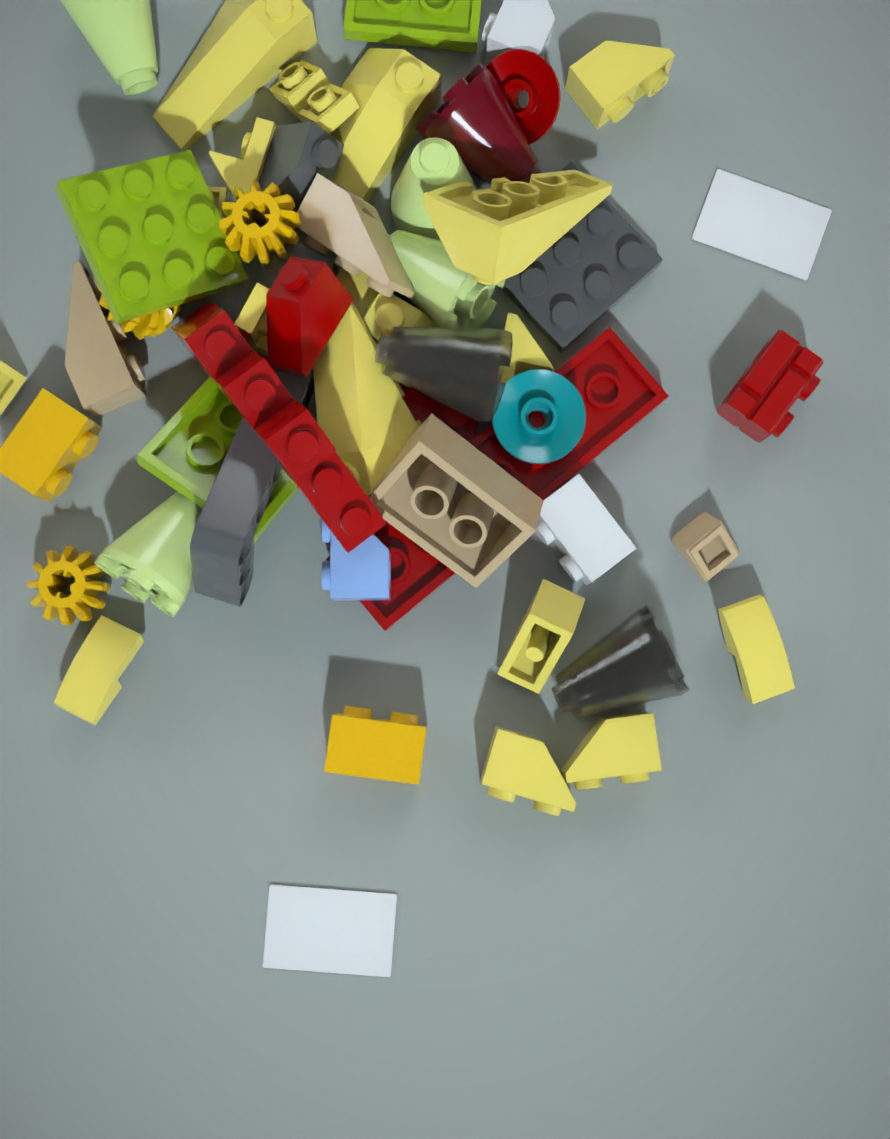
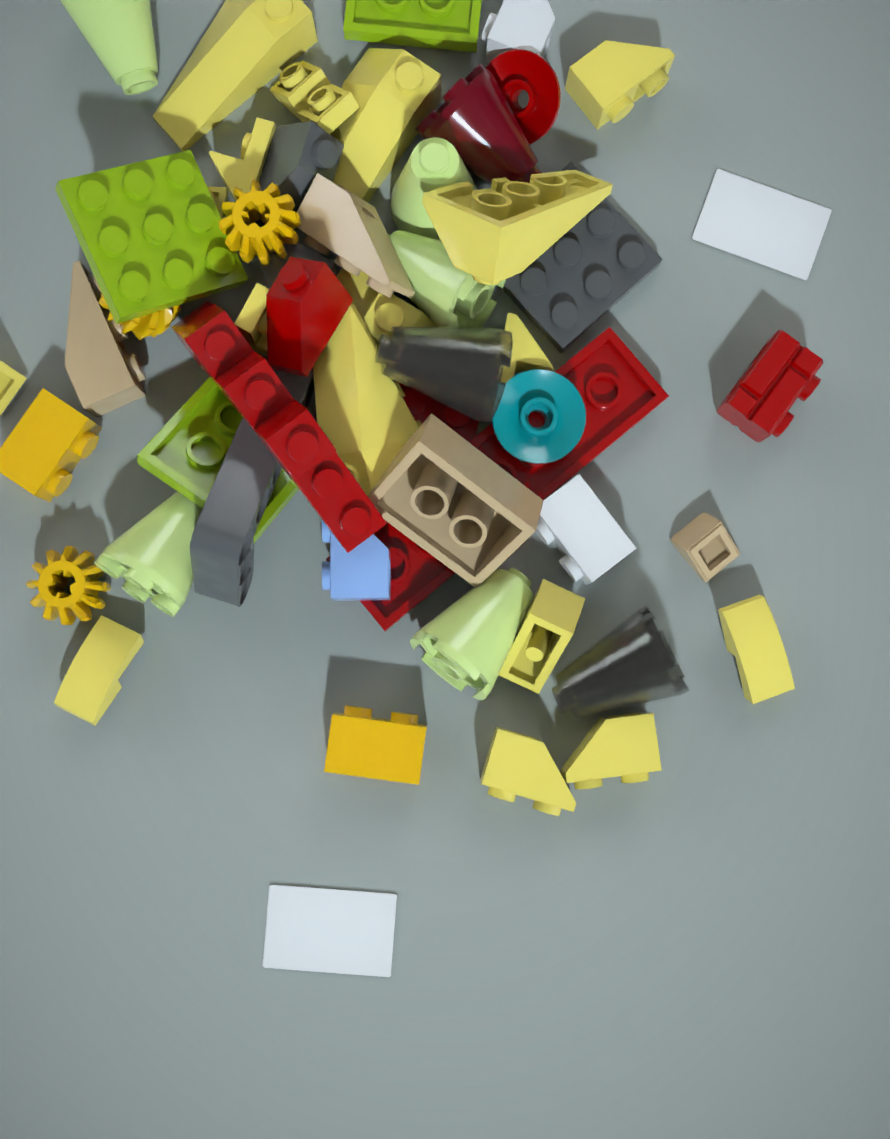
(477, 632): none -> yellowish green cone

